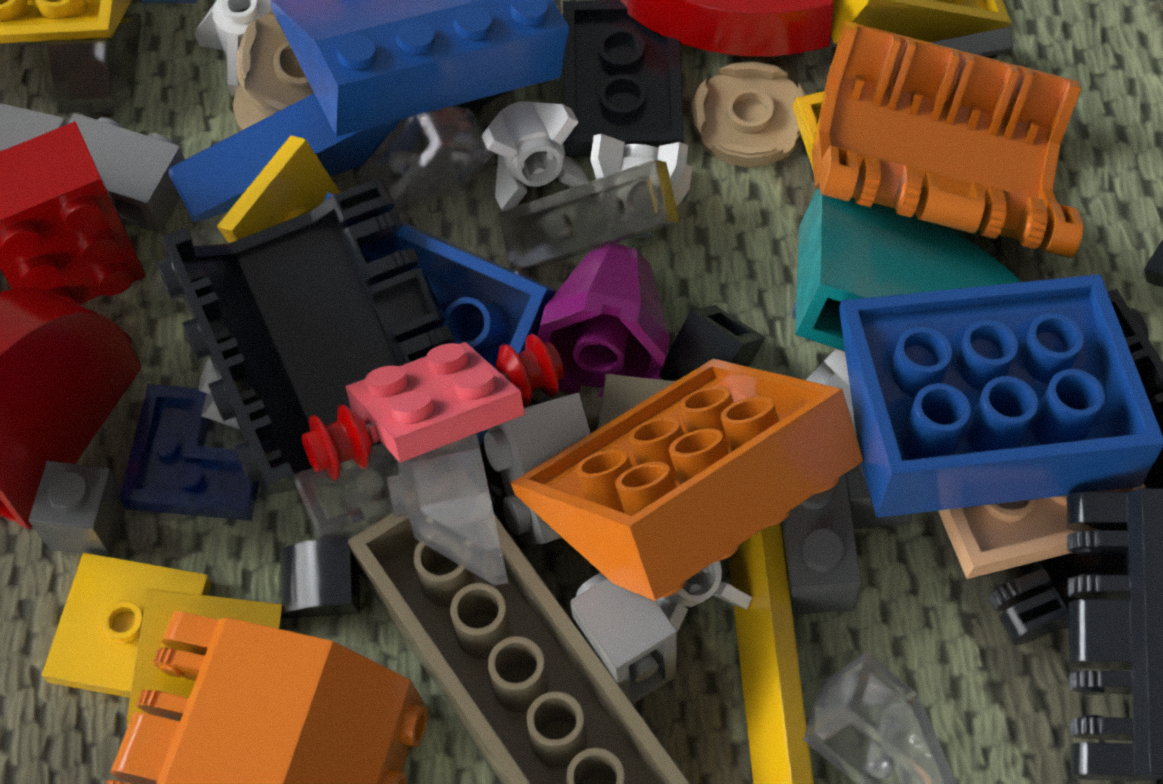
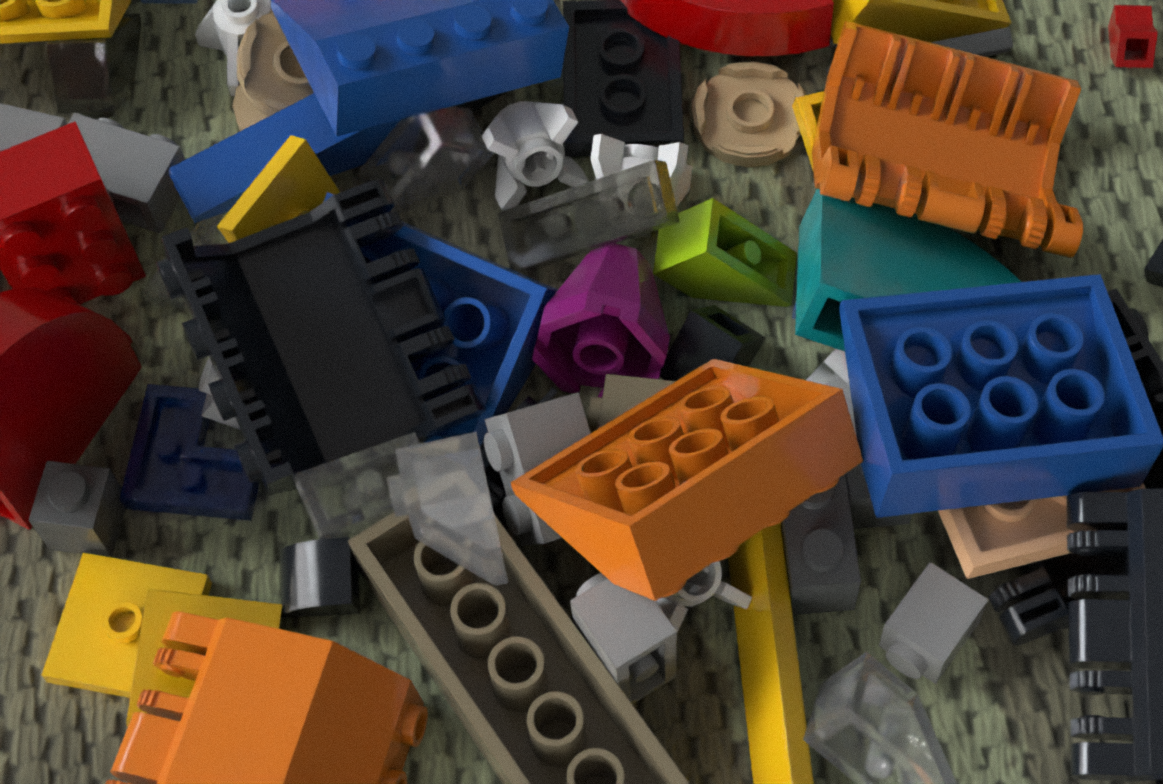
(432, 403): coral plate -> none
(724, 258): none -> lime slope
(931, 624): none -> light grey brick
(1132, 36): none -> red piece

